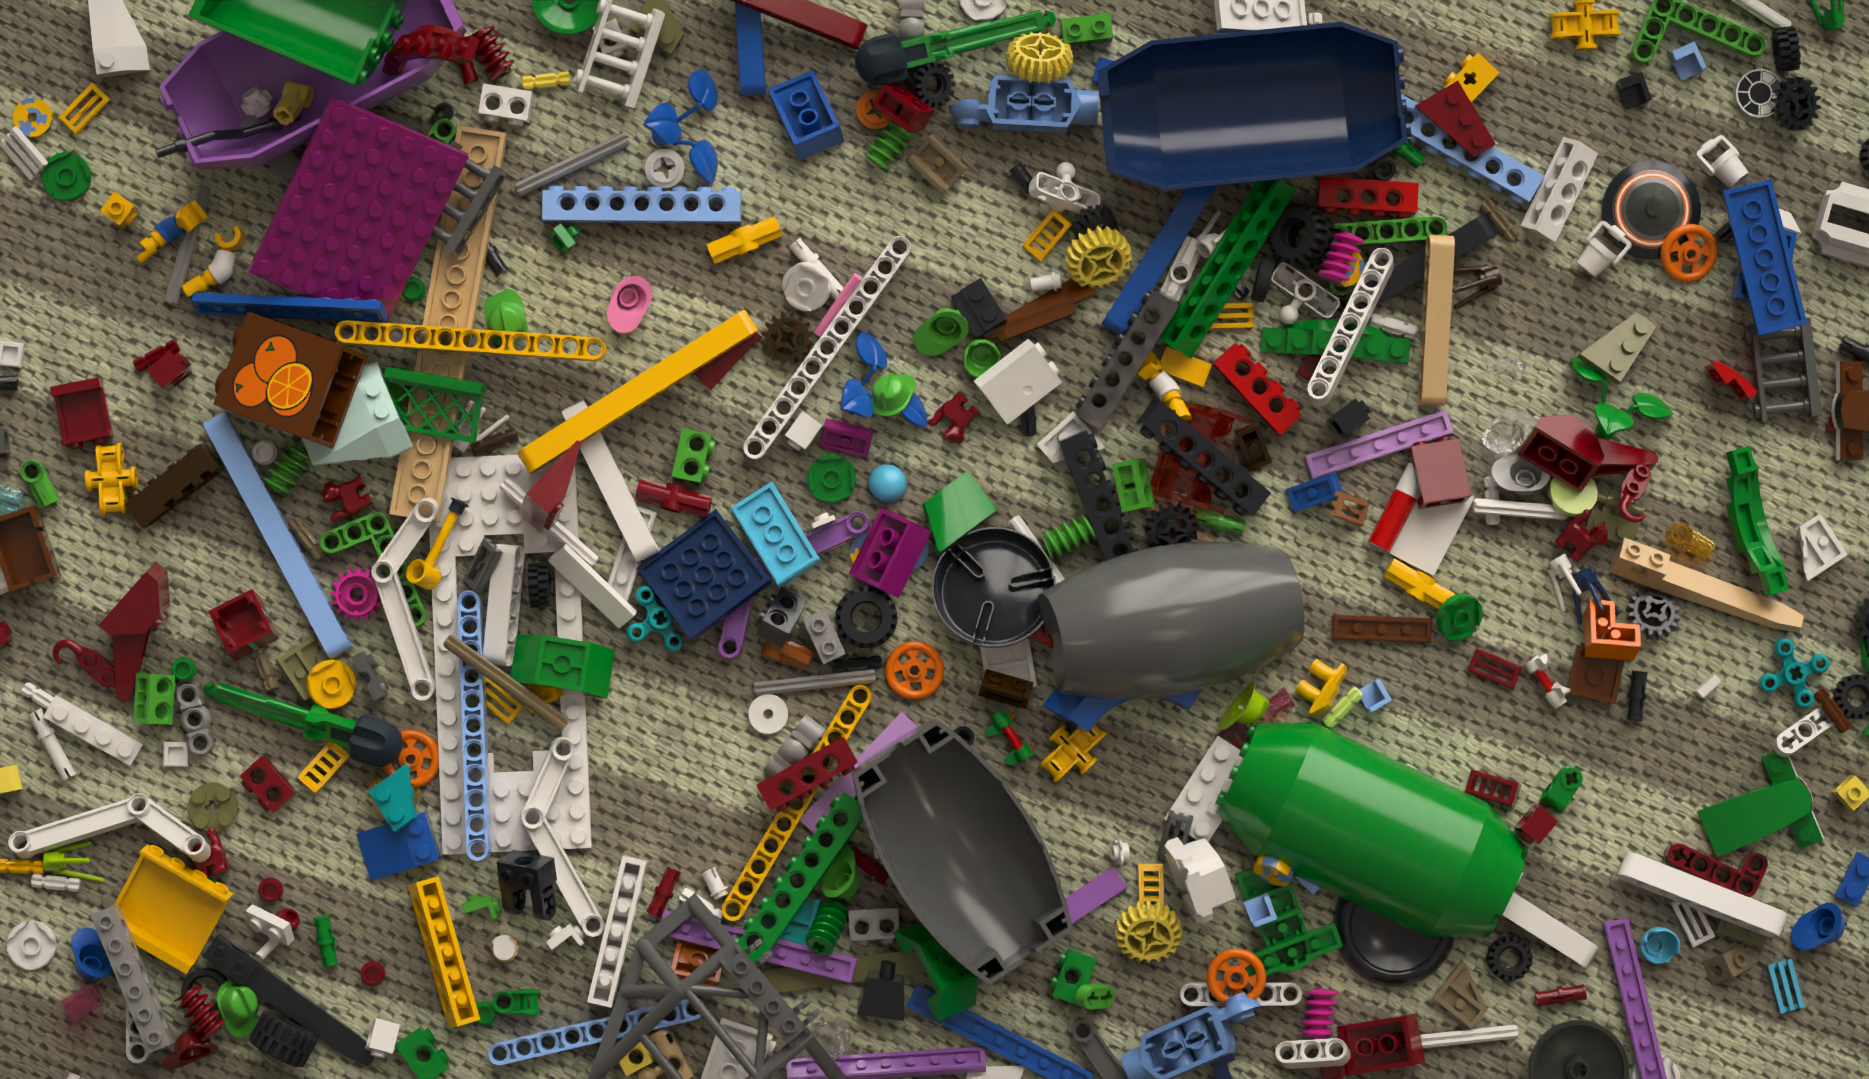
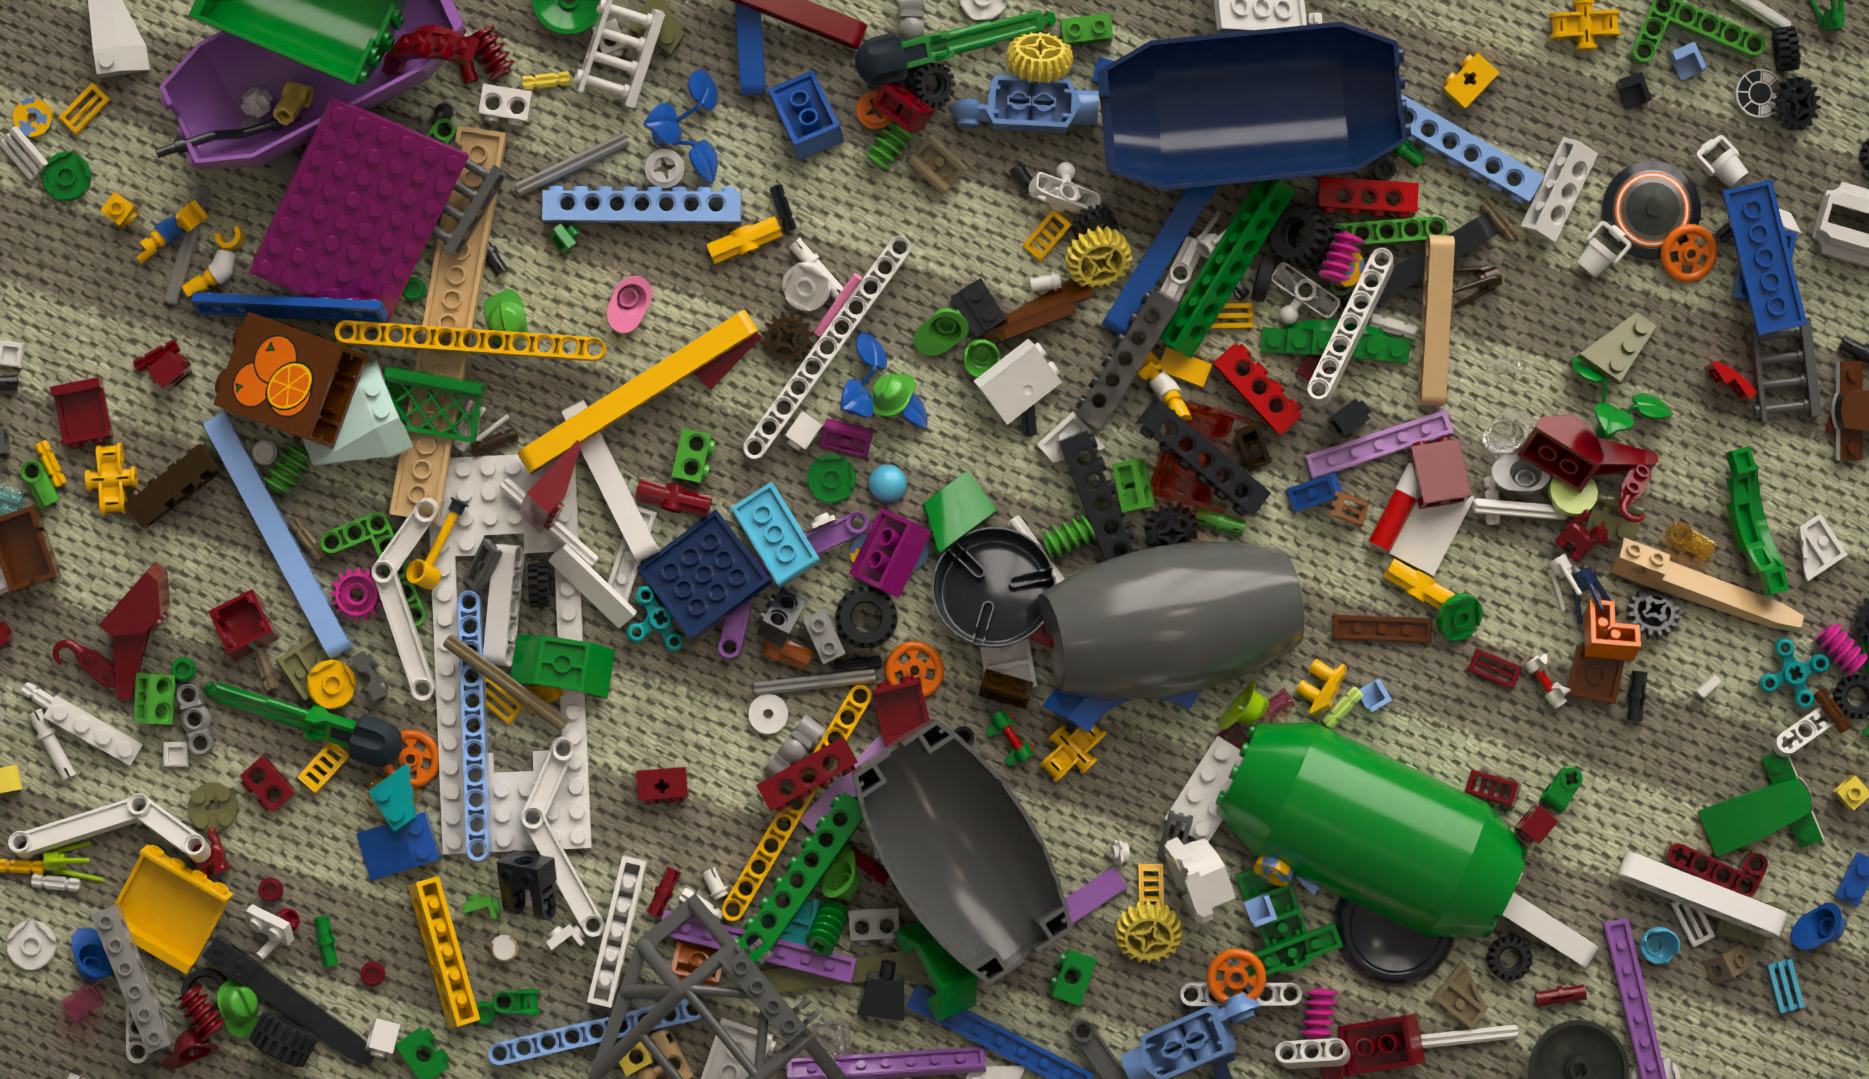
(50, 464): none -> yellow axle
(349, 496): dark red animal -> none
(649, 778): none -> dark red brick
(783, 208): none -> black axle
(899, 707): none -> dark red panel
(957, 416): dark red animal -> none
(1095, 996): bright green beam -> none
(1458, 118): dark red wing -> none
(1841, 648): none -> dark pink piece

